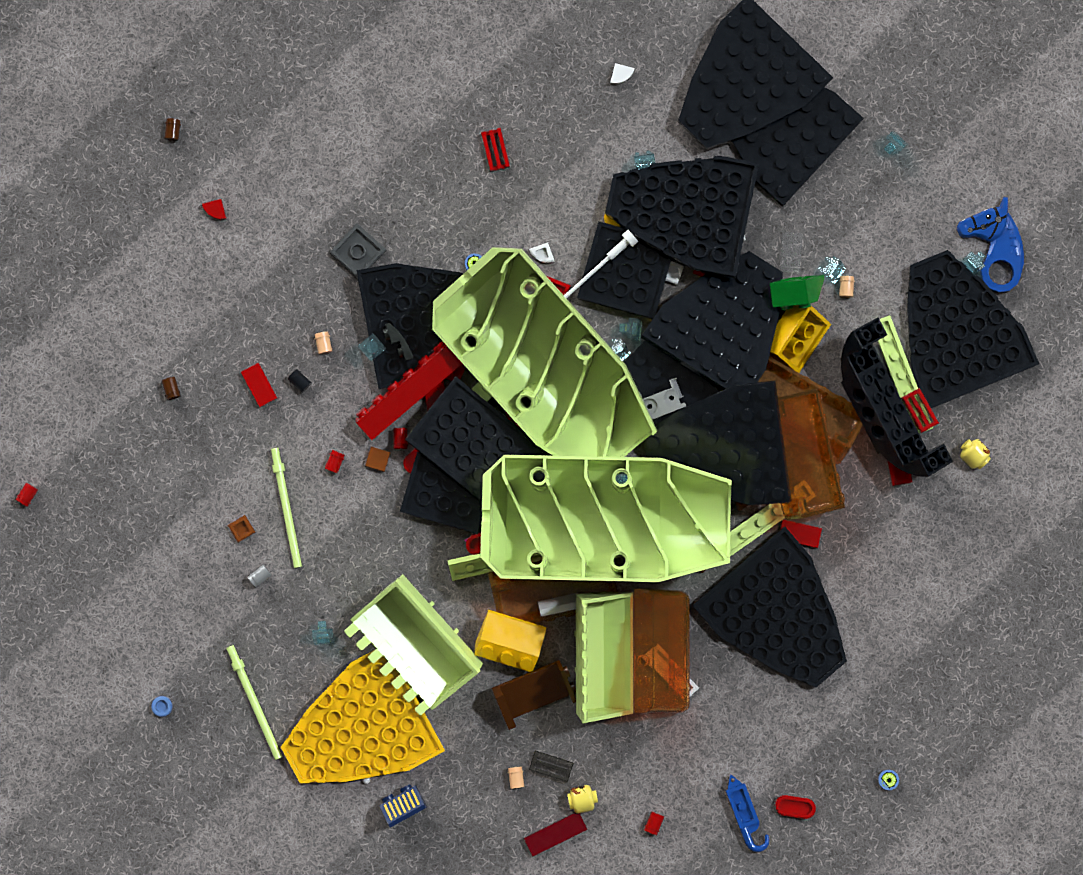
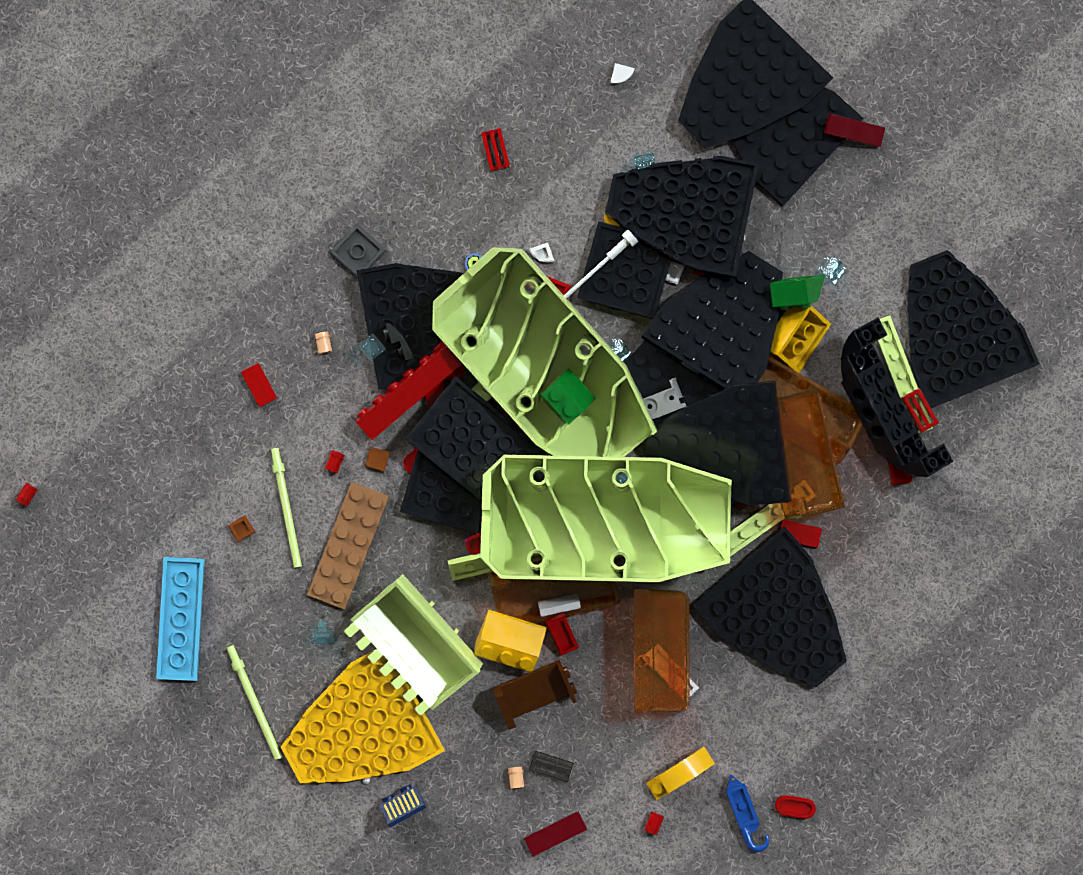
(162, 706): medium blue tile -> none
(171, 388): reddish brown piece -> none
(172, 129): reddish brown piece -> none
(180, 619): none -> medium azure plate
(215, 209): red tile -> none
(259, 576): light grey piece -> none
(299, 380): black piece -> none
(348, 545): none -> medium nougat plate
(399, 437): red piece -> none
(562, 634): none -> red tile
(567, 397): none -> green slope
(582, 799): light yellow head -> none
(604, 655): yellowish green piece -> none
(632, 329): clear light blue tile -> none
(680, 773): none -> yellow arch
(846, 286): light nougat piece -> none
(854, 130): none -> dark red tile
(888, 779): tile -> none
(895, 142): clear light blue tile -> none
(974, 262): clear light blue tile -> none
(975, 454): light yellow head -> none
(1000, 230): blue animal -> none

